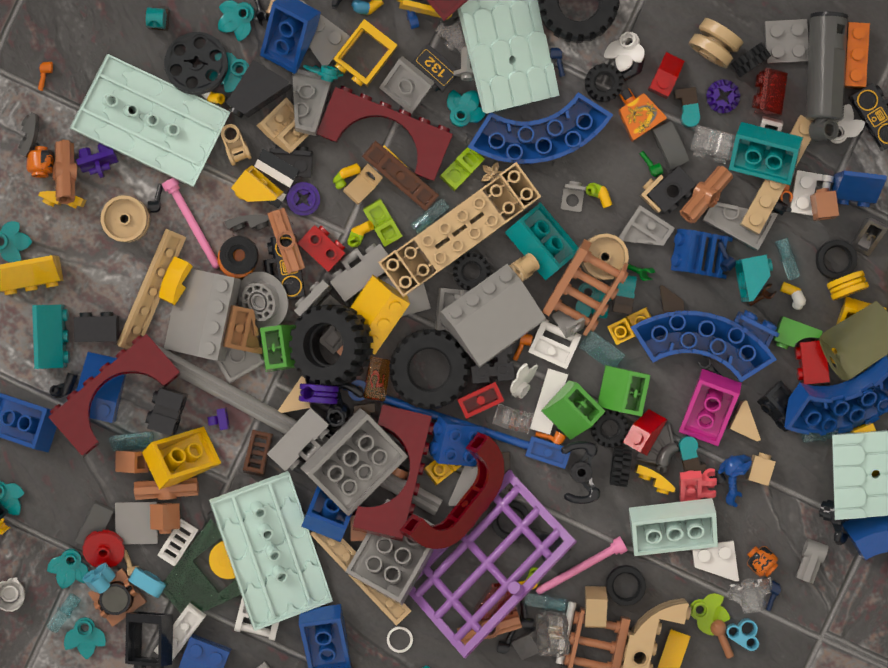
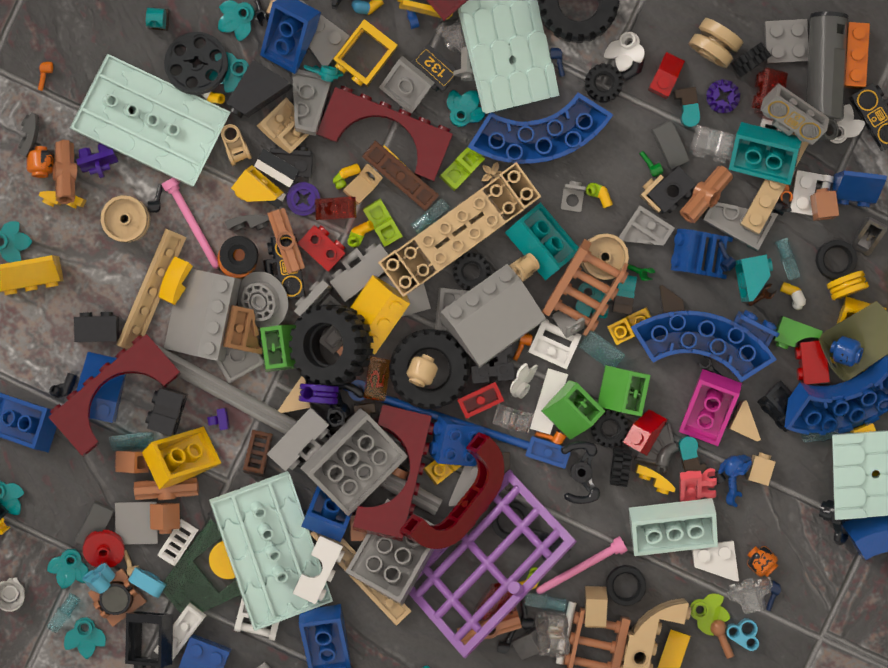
(50, 336): teal slope -> none
(313, 587): none -> white arch
(335, 208): none -> clear red slope
(396, 650): white piece -> none
(422, 370): none -> tan head
(639, 114): orange torso -> none
(794, 115): none -> light grey piece
(813, 555): light grey piece -> none
(846, 351): none -> blue head

